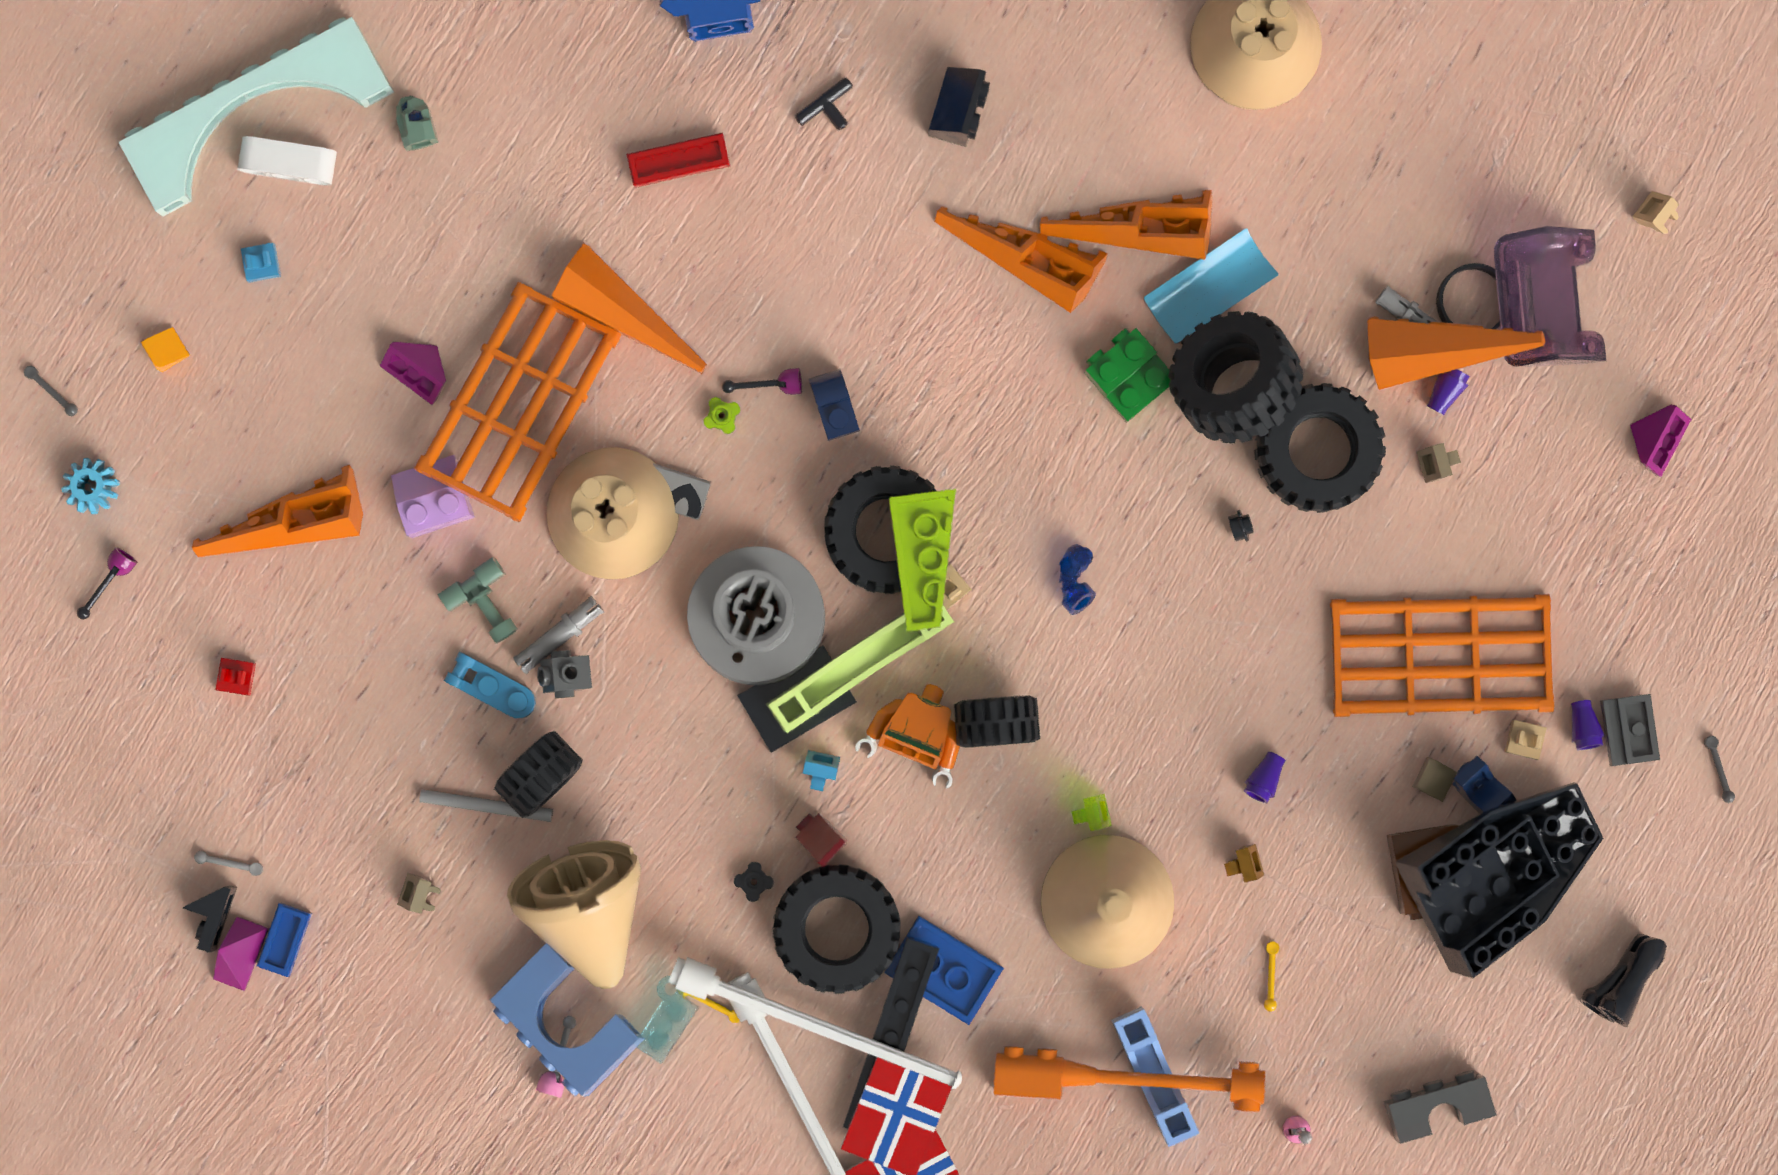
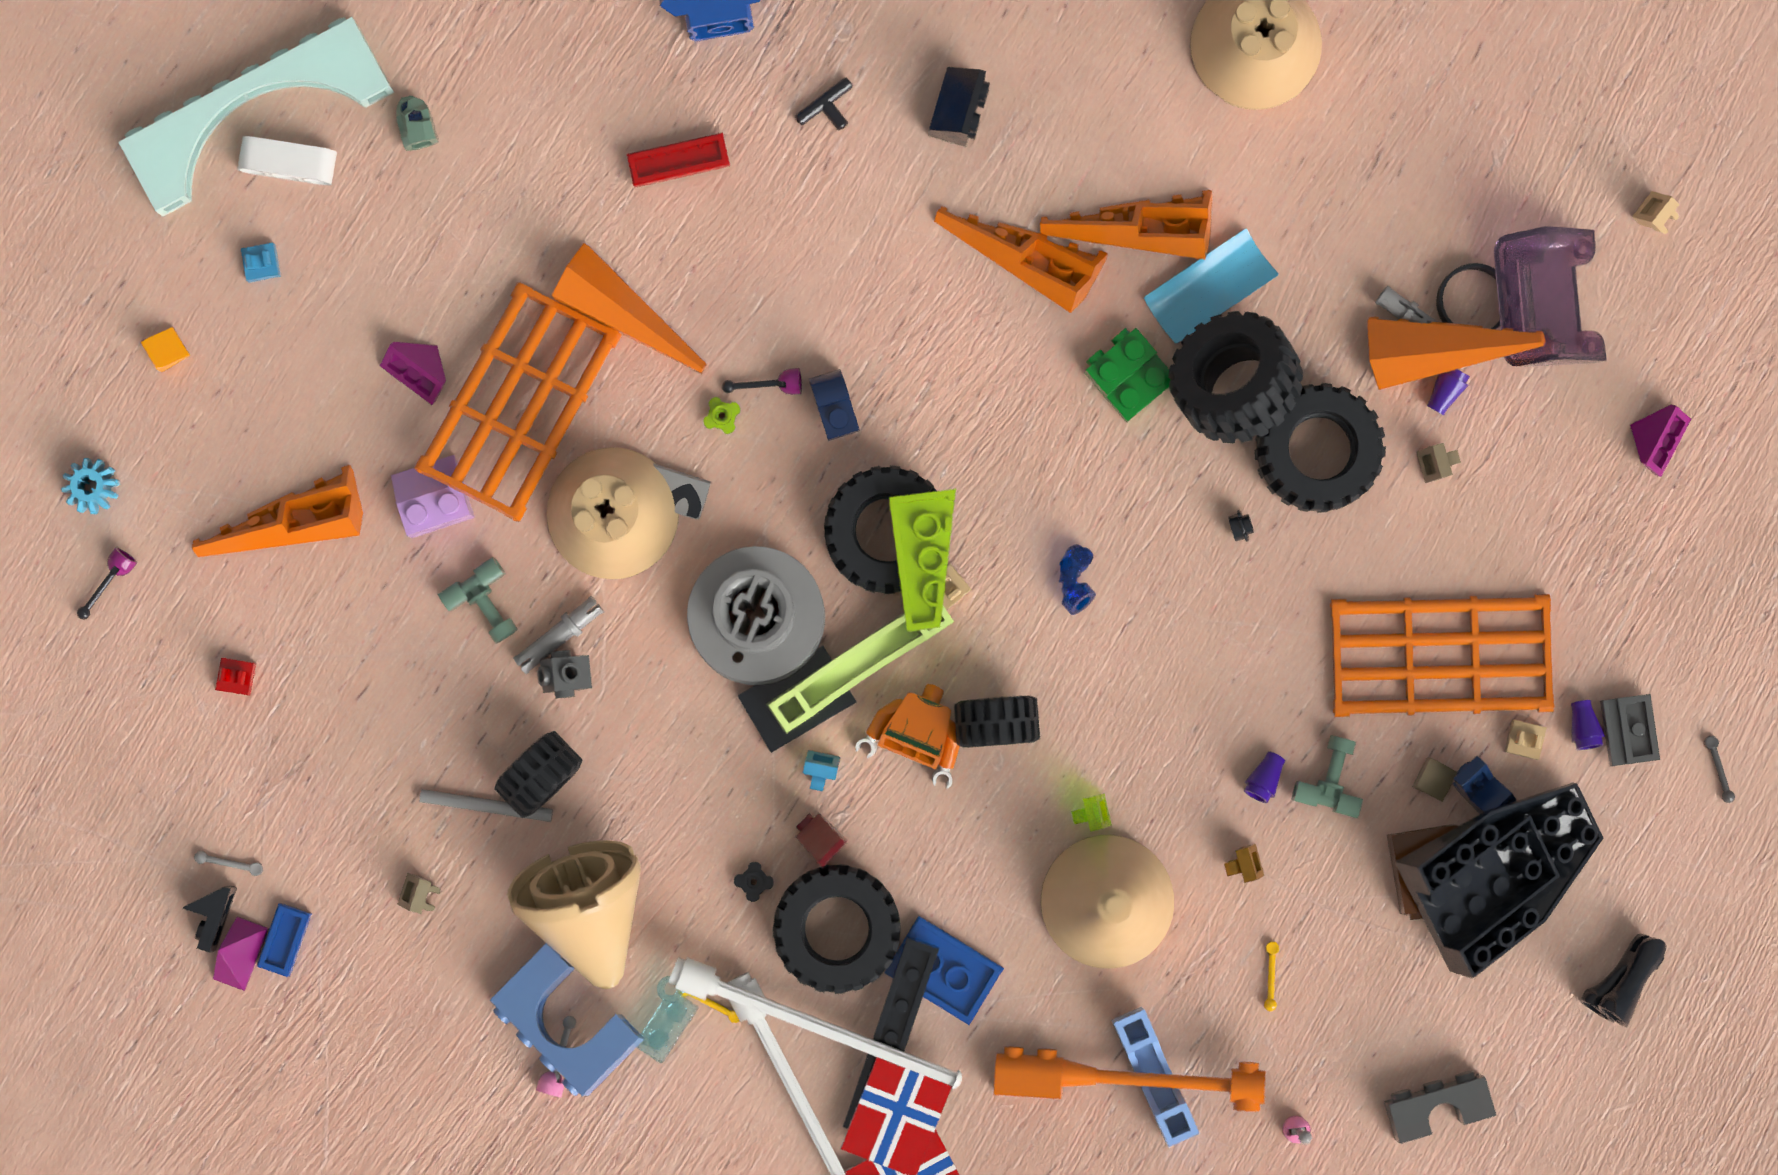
(32, 373): dark grey hinge -> none
(492, 687): dark azure plate -> none
(1329, 792): none -> sand green bar

